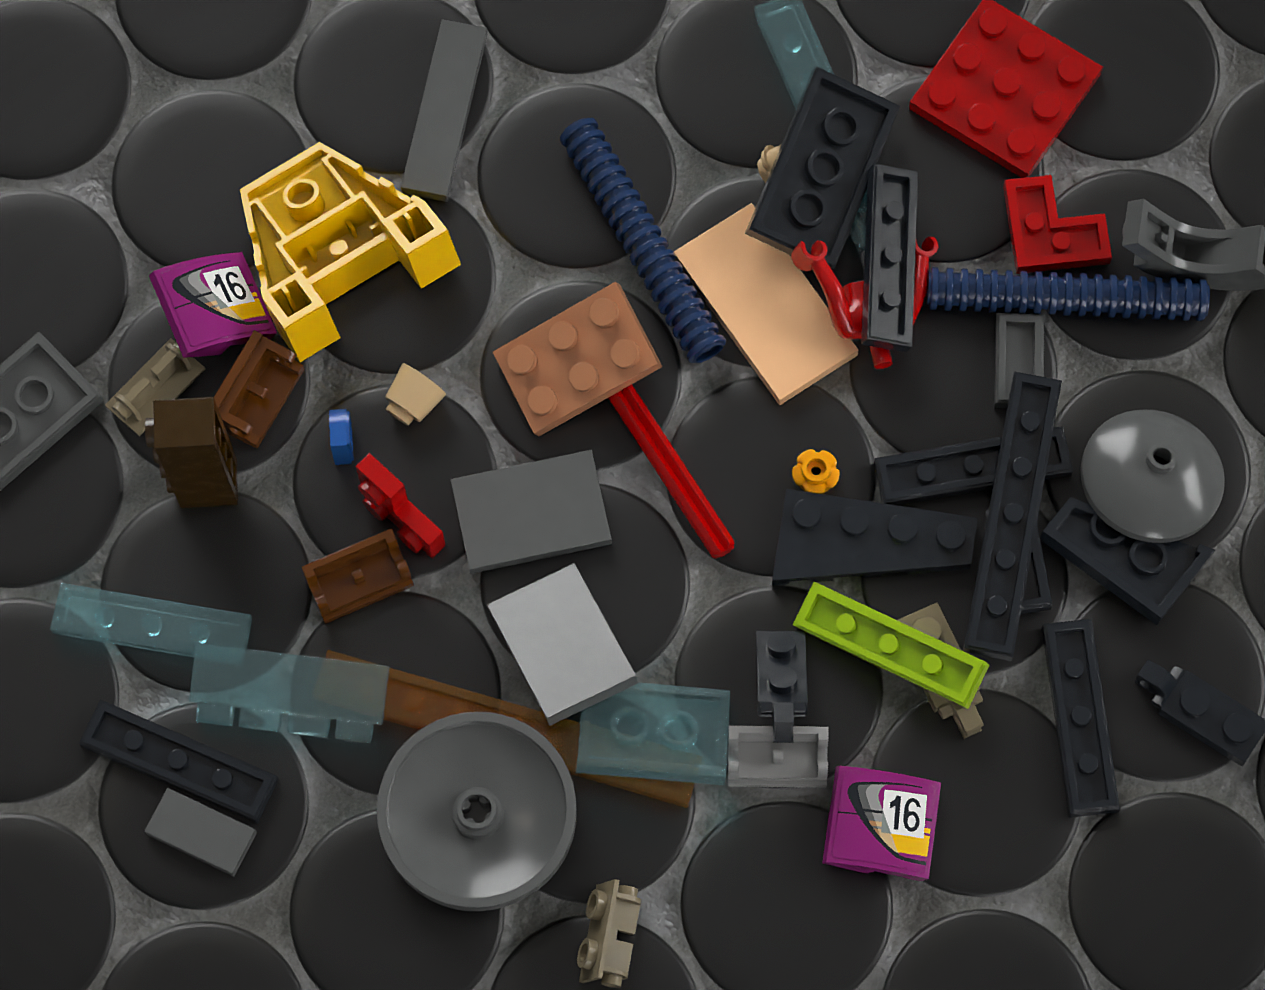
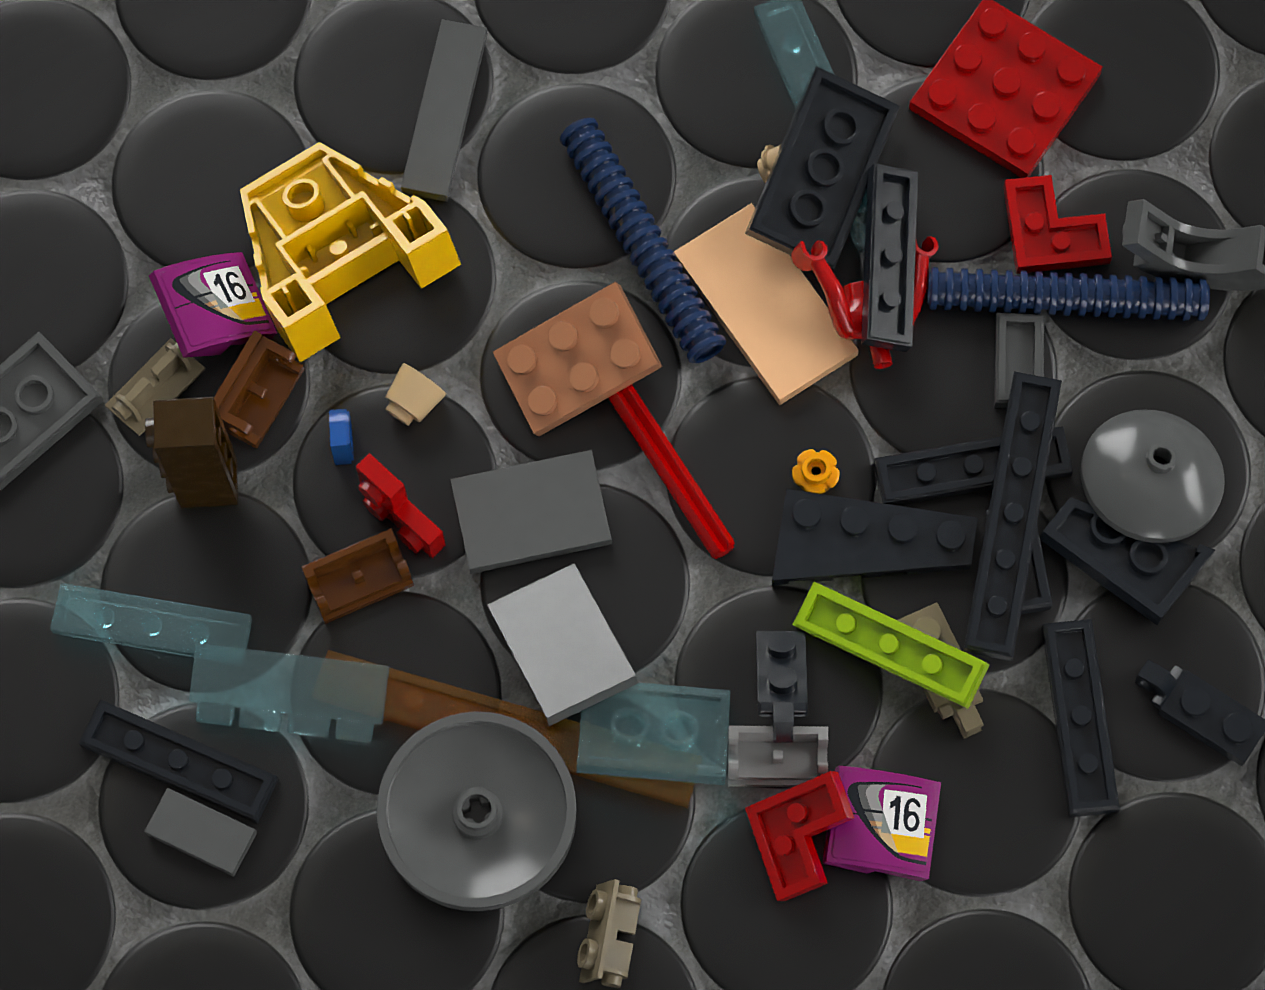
(786, 827): none -> red plate

